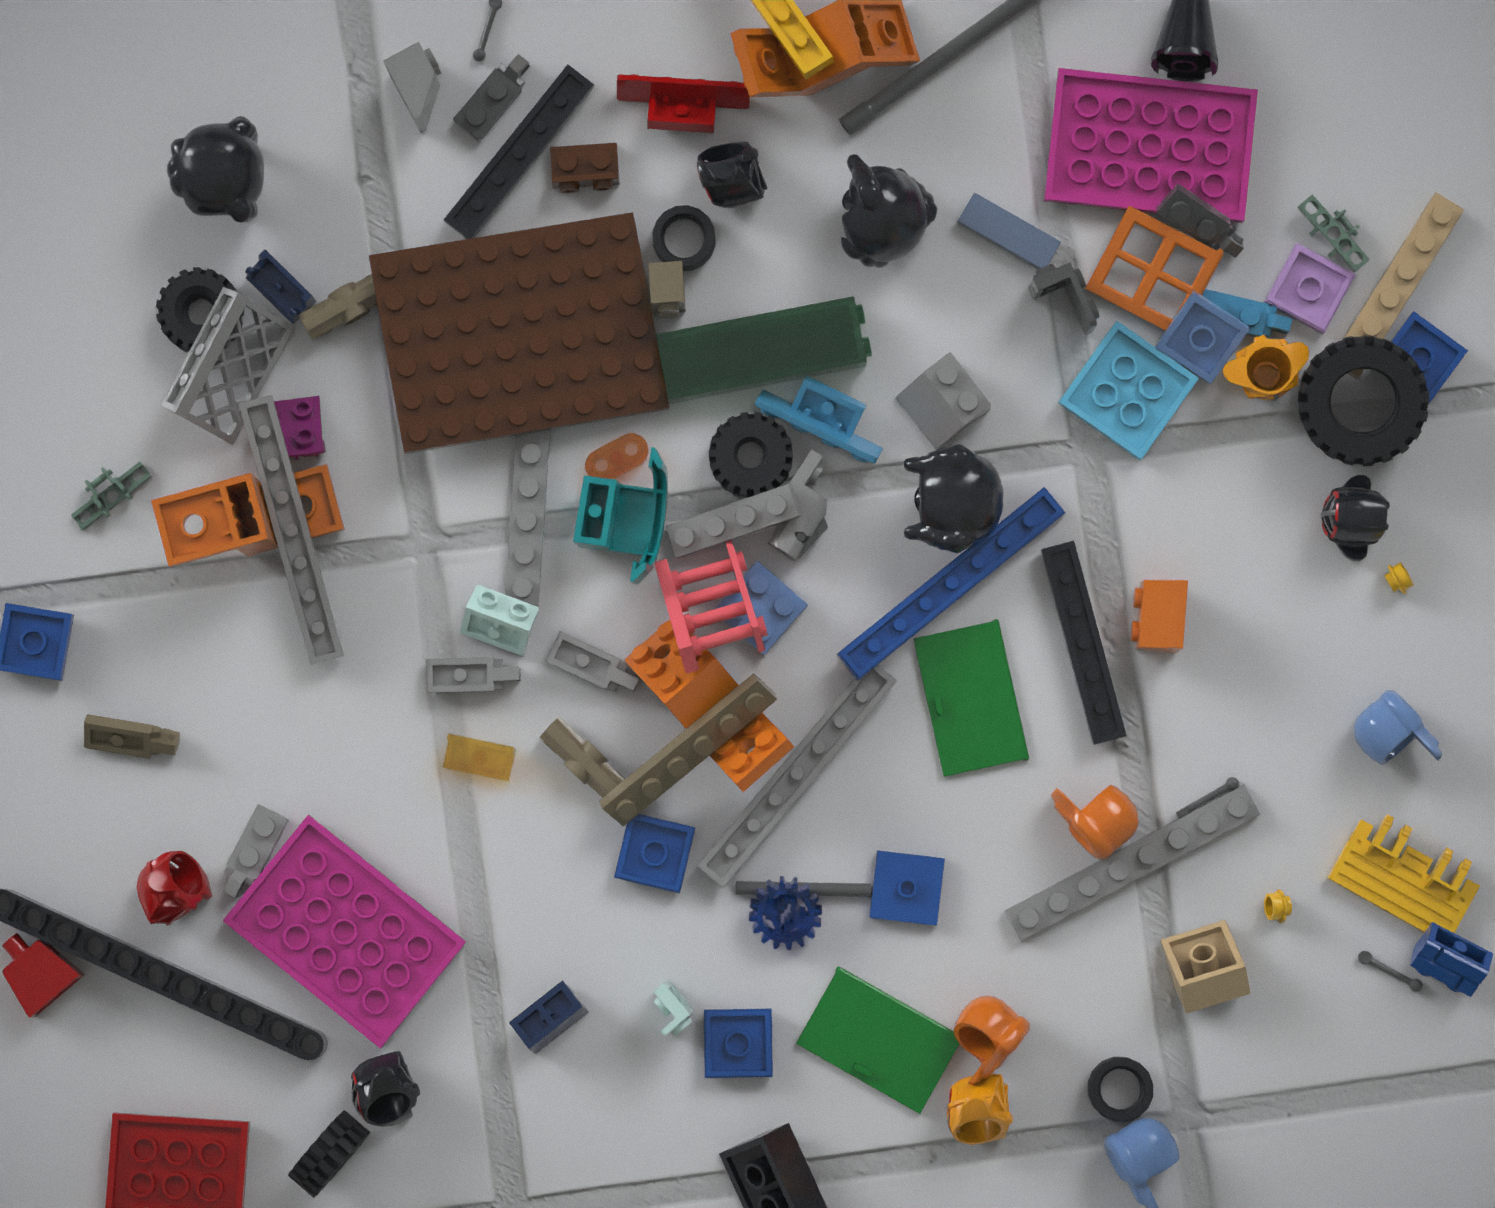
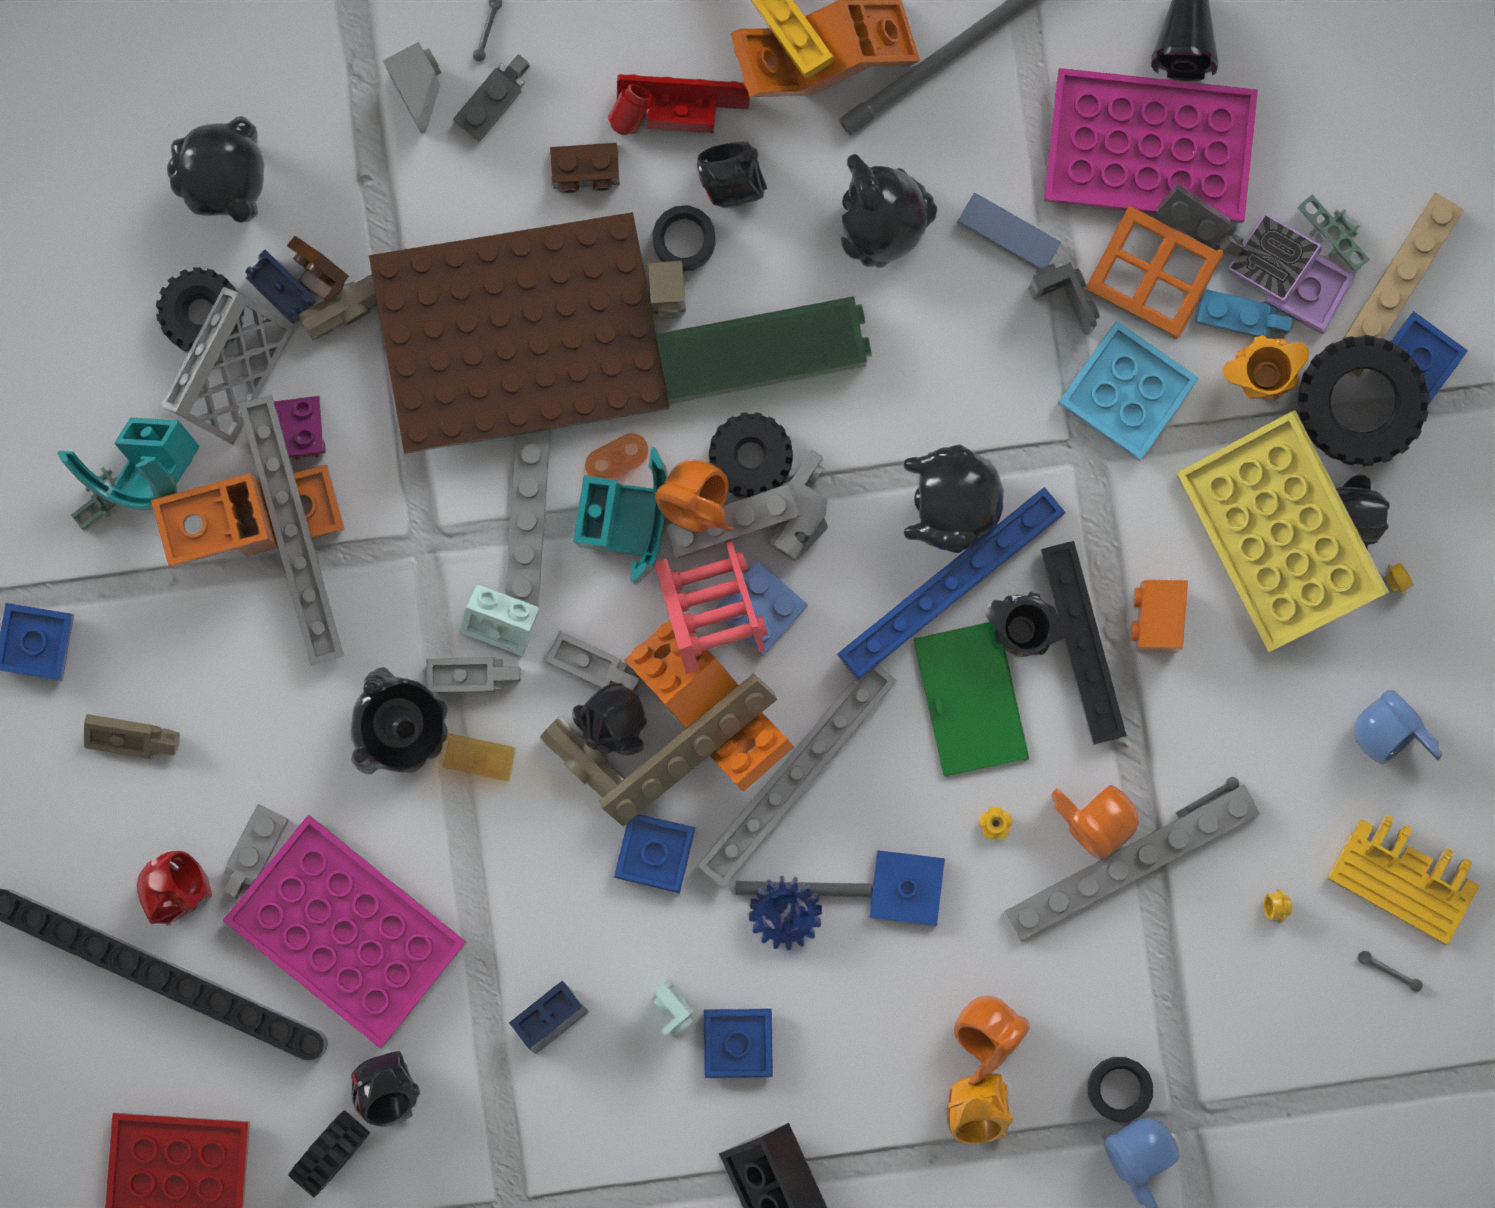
(38, 974): red torso -> none
(156, 457): none -> teal piece
(320, 274): none -> reddish brown bracket
(396, 724): none -> black piece
(519, 153): black plate -> none
(612, 720): none -> black piece
(630, 109): none -> red brick
(694, 496): none -> orange piece
(825, 414): dark azure bracket -> none
(892, 1042): green container -> none
(943, 401): light grey slope -> none
(986, 822): none -> yellow plate
(1026, 624): none -> black piece
(1202, 337): medium blue plate -> none
(1206, 966): tan slope -> none
(1275, 258): none -> tile
(1282, 531): none -> light yellow plate
(1451, 959): blue brick -> none

